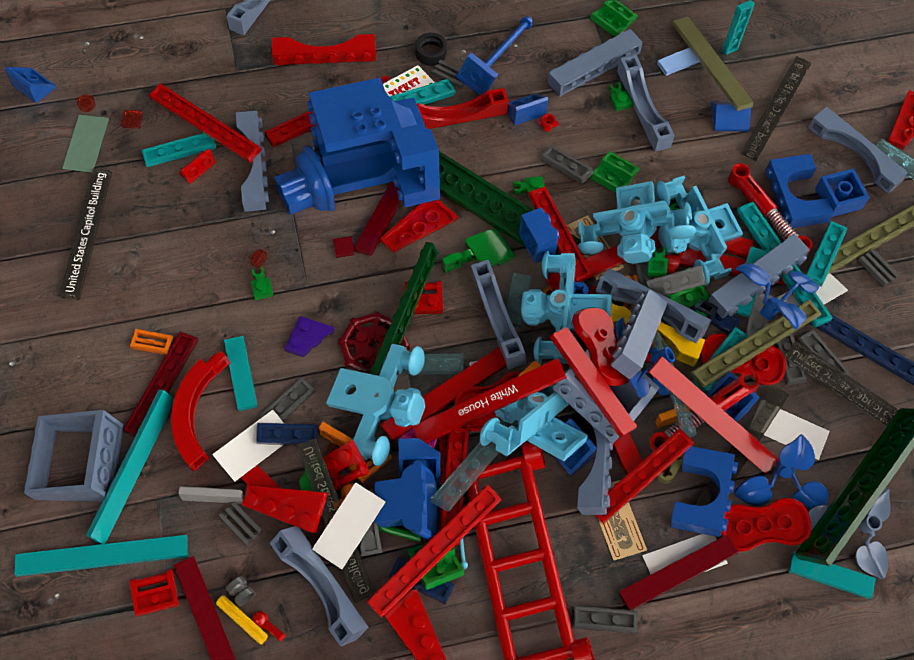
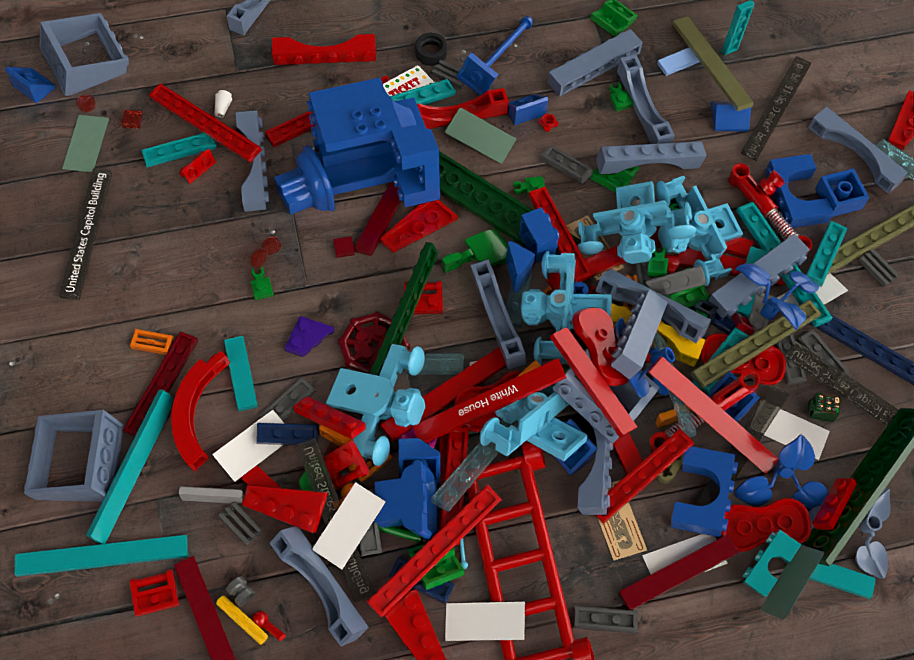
(67, 30): none -> sand blue windscreen
(222, 102): none -> white cone
(271, 245): none -> clear red tile
(329, 417): none -> red plate
(480, 135): none -> sand green sticker
(485, 621): none -> white sticker
(519, 264): none -> blue slope
(618, 158): none -> sand blue arch
(743, 324): none -> dark red tile
(759, 577): none -> teal arch
(772, 182): none -> red wheel
(791, 582): none -> sand green sticker
(824, 407): none -> brick
(834, 503): none -> red plate

